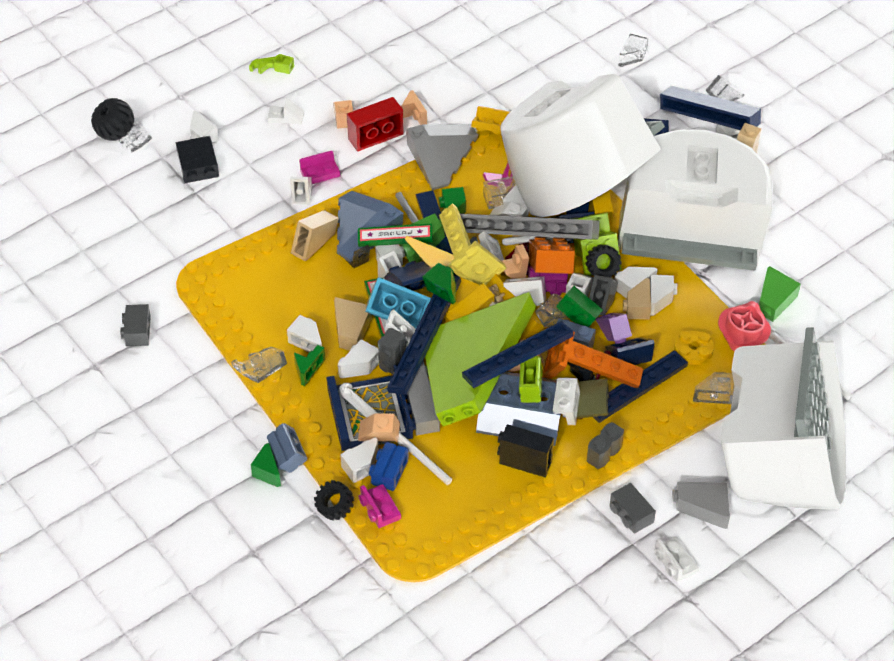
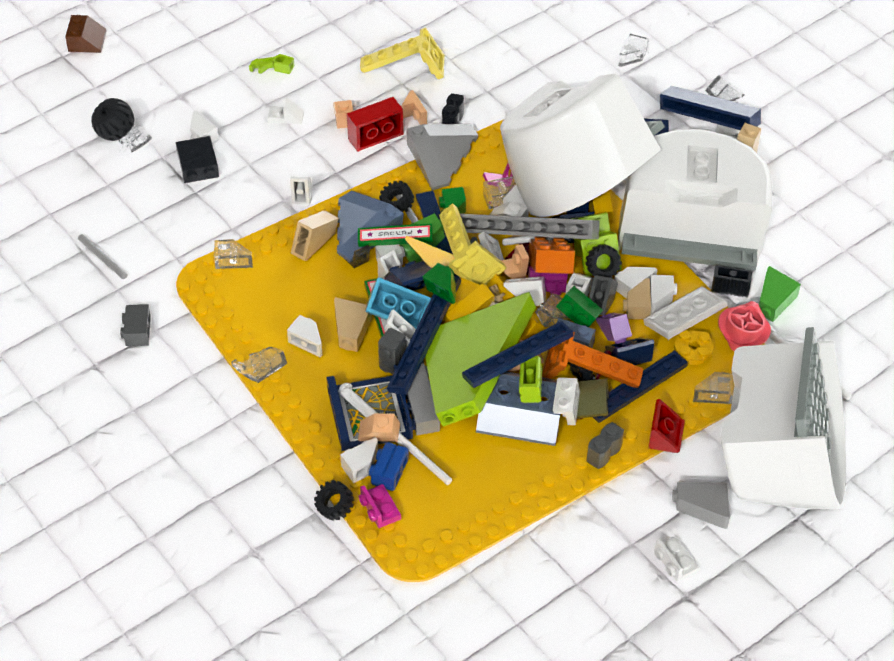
(84, 35): none -> reddish brown slope
(102, 256): none -> light grey bar
(231, 255): none -> clear slope
(265, 467): green slope -> none
(286, 448): sand blue brick -> none
(309, 365): green slope -> none
(319, 167): dark pink bracket -> none
(359, 361): white slope -> none
(398, 189): none -> black tyre
(420, 44): none -> light yellow bracket
(453, 110): none -> black brick
(489, 119): yellow bracket -> none
(525, 450): black brick -> none
(632, 508): dark grey brick -> none
(666, 429): none -> red slope
(685, 312): none -> white tile
(731, 281): none -> black brick

